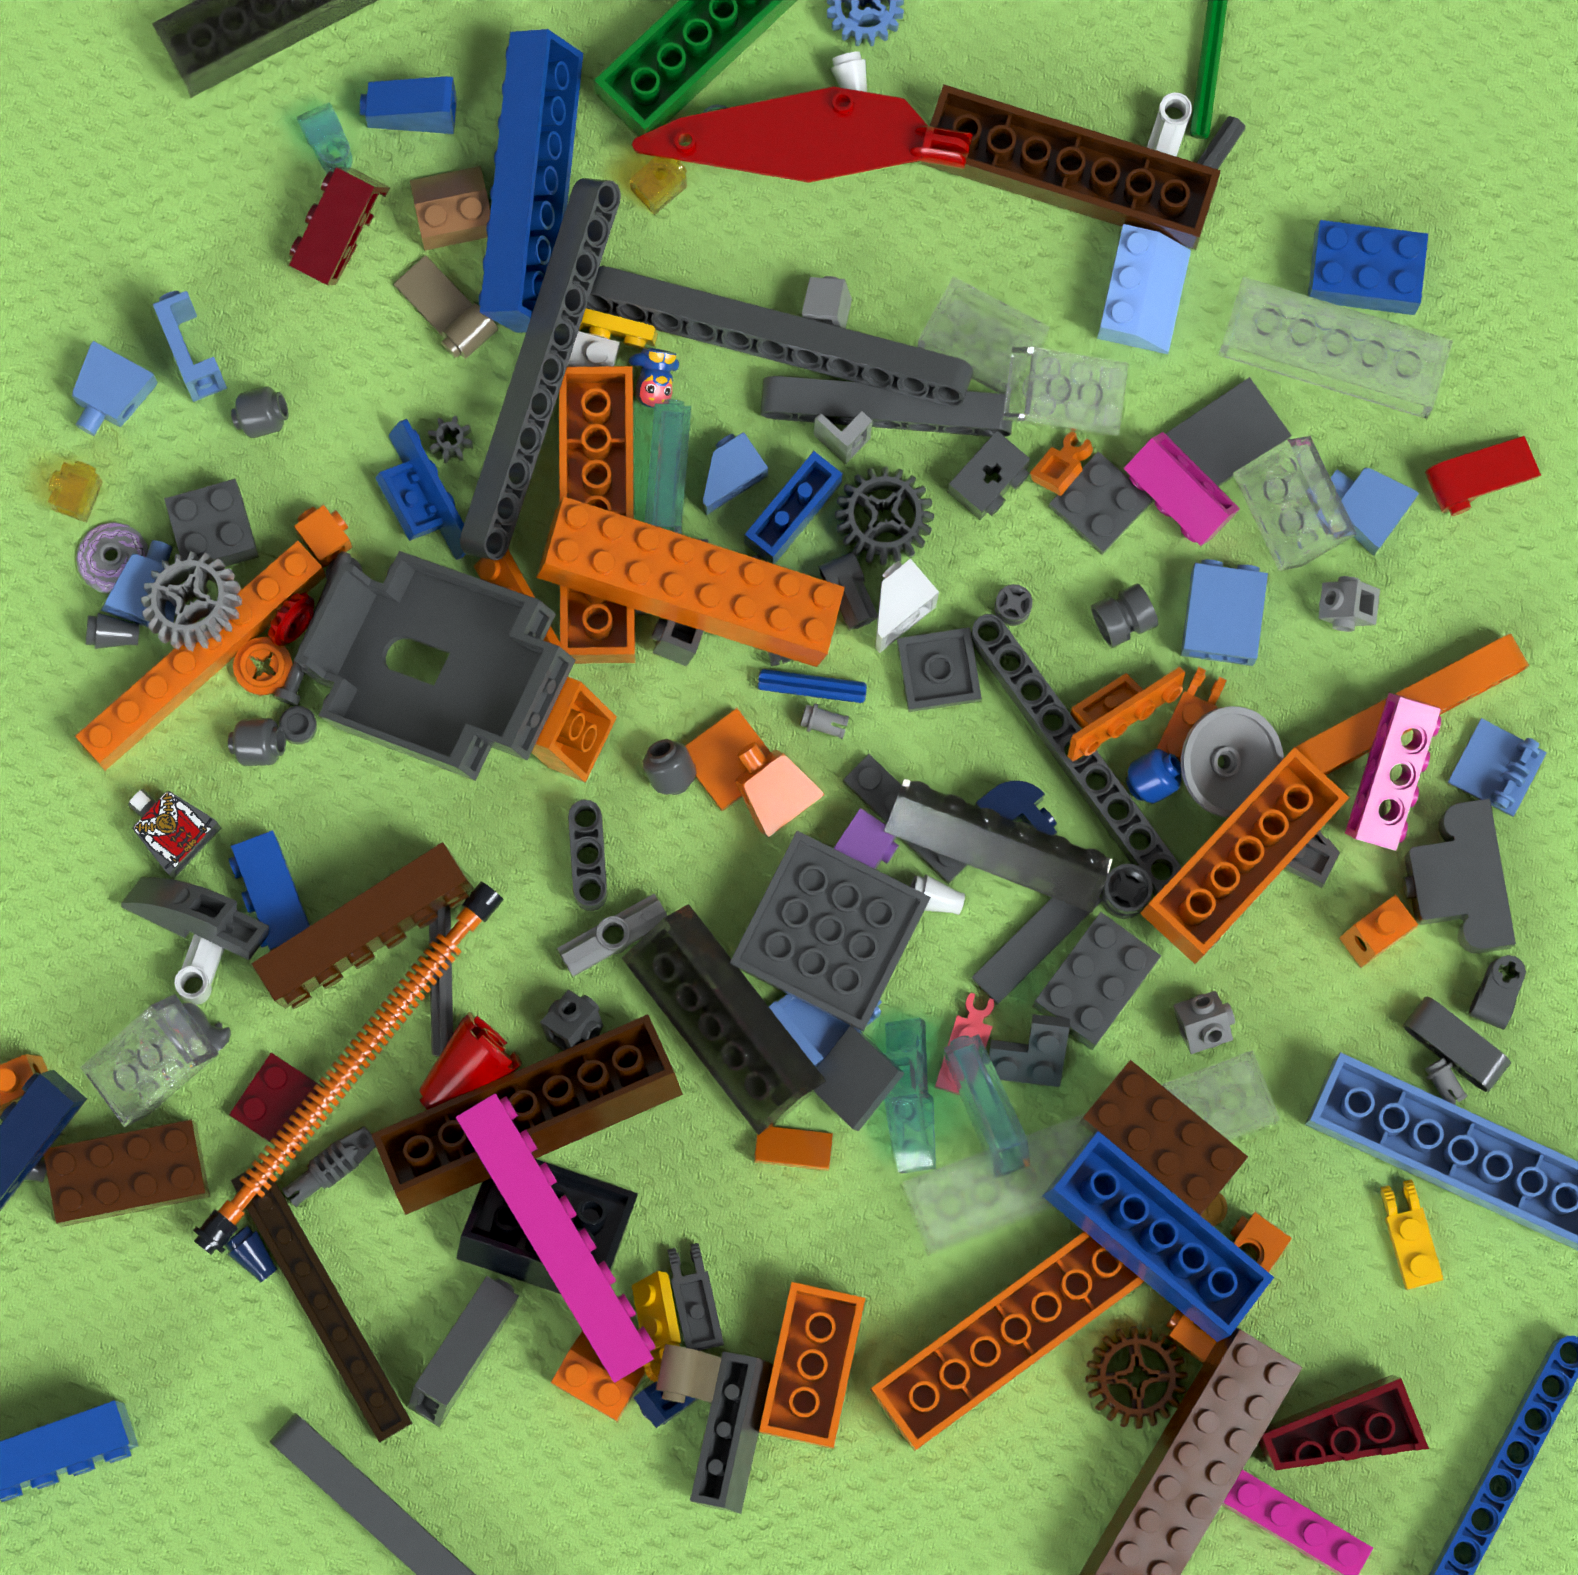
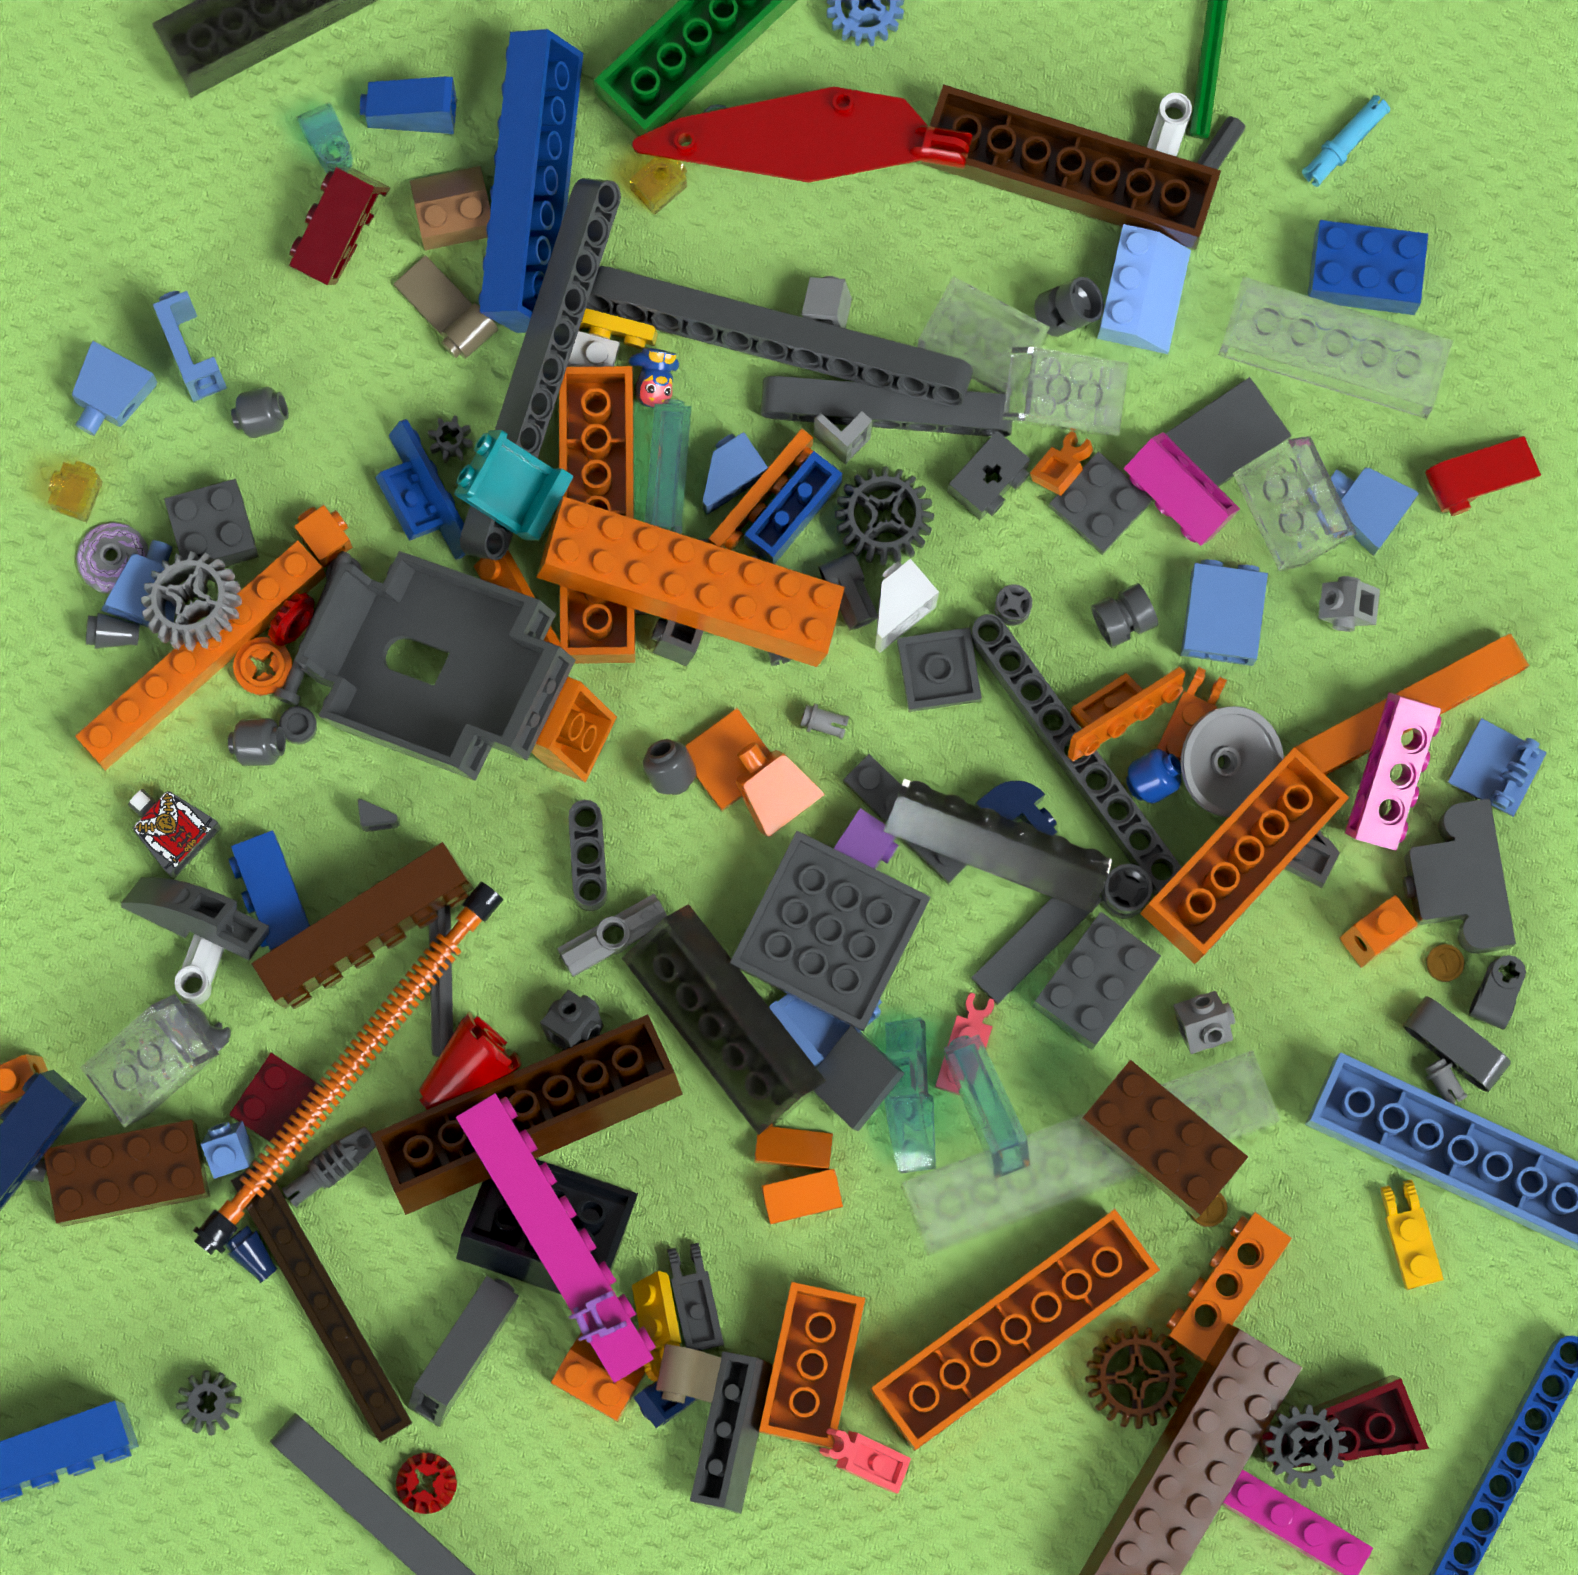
(195, 1402): none -> dark grey gear
(227, 1148): none -> medium blue brick
(376, 818): none -> dark grey slope
(444, 1485): none -> red gear
(512, 485): none -> teal panel
(601, 1330): none -> medium lavender piece
(772, 481): none -> orange plate
(802, 1196): none -> orange slope
(812, 686): blue axle -> none
(850, 71): white cone -> none
(868, 1459): none -> coral plate
(942, 897): white cone -> none
(1040, 1059): dark grey plate -> none
(1069, 306): none -> dark grey wheel
(1158, 1236): blue brick -> none
(1318, 1434): none -> dark grey gear
(1336, 150): none -> medium azure pin
(1445, 963): none -> pearl gold piece

